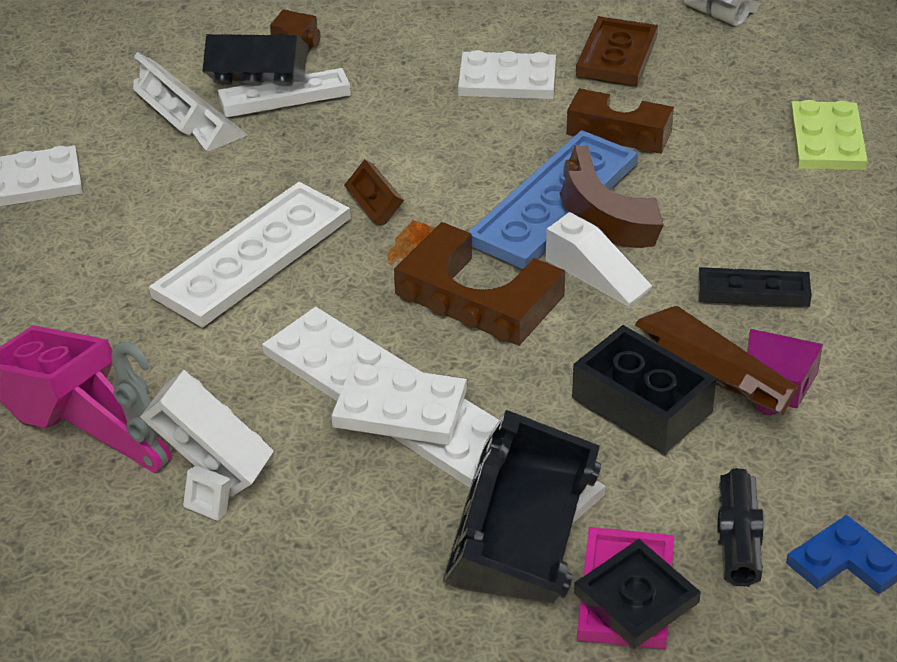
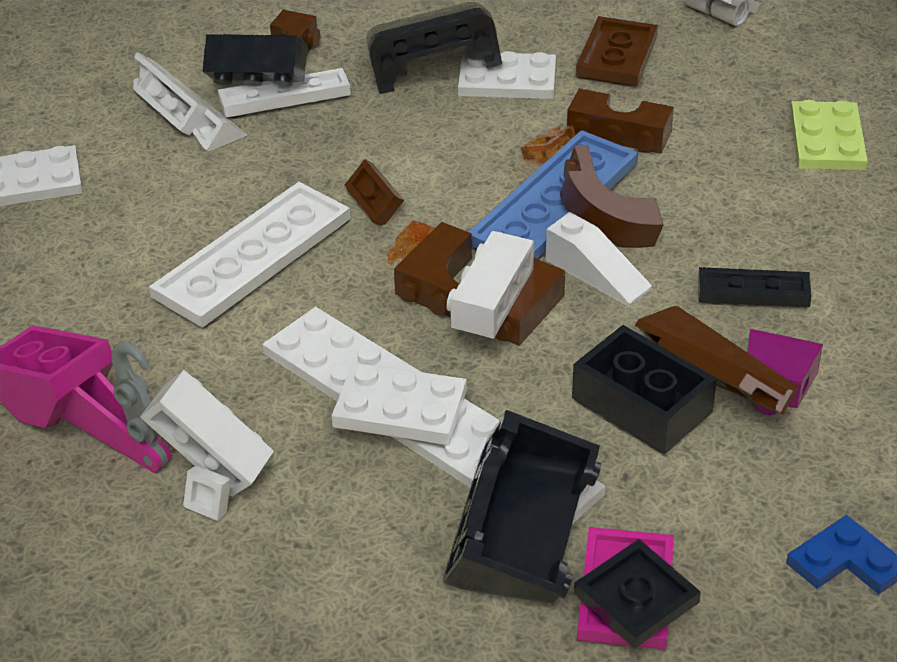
(429, 34): none -> black windscreen
(491, 284): none -> white brick
(545, 146): none -> clear orange plate
(740, 528): black piece -> none

